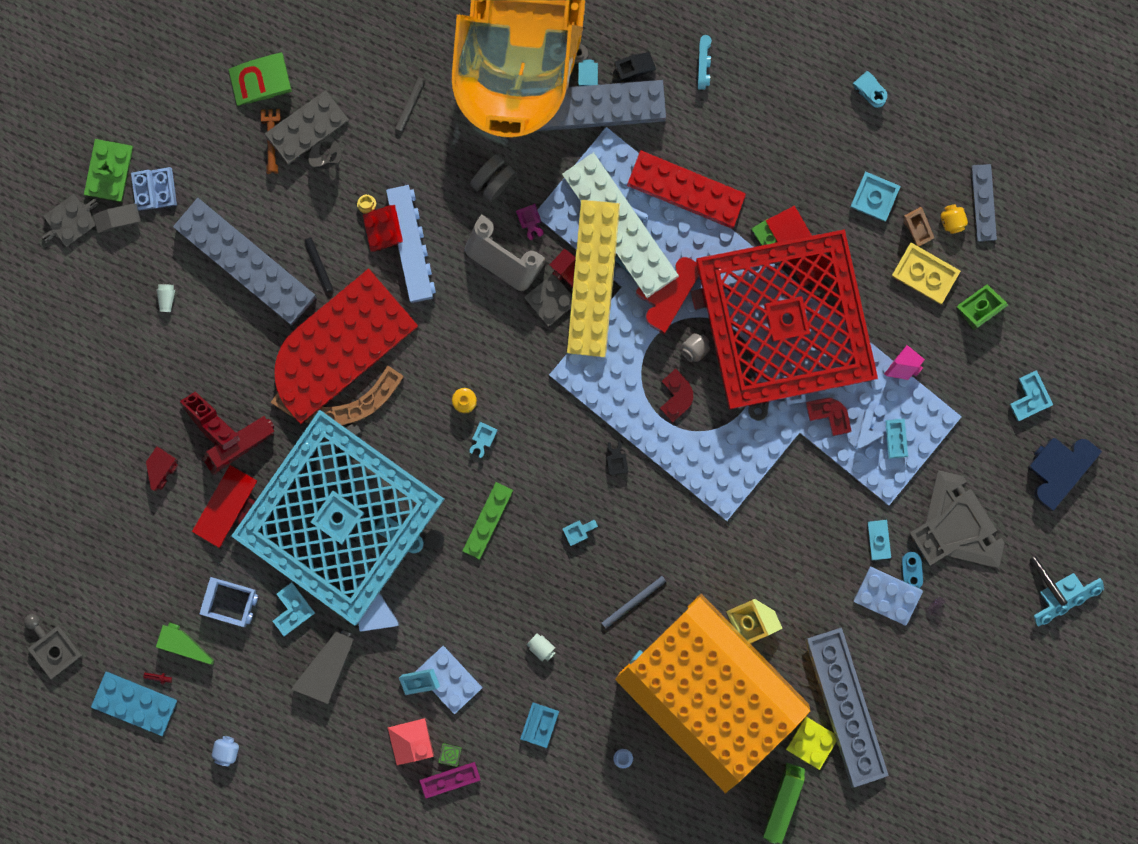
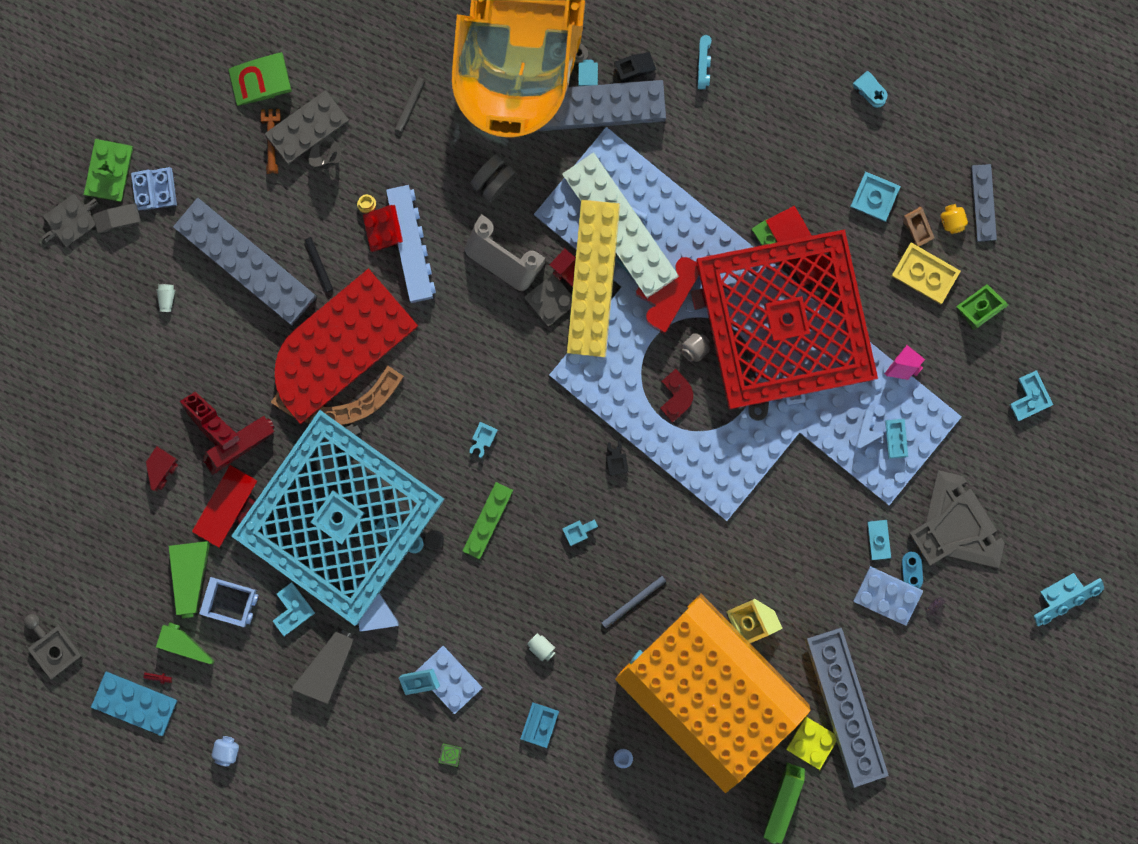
(188, 573): none -> bright green slope
(411, 742): coral slope -> none
(450, 780): magenta plate -> none
(464, 400): yellow head -> none
(529, 218): magenta plate -> none
(686, 189): red plate -> none
(834, 411): dark red plate -> none
(1048, 580): black bar -> none
(1061, 469): dark blue brick -> none

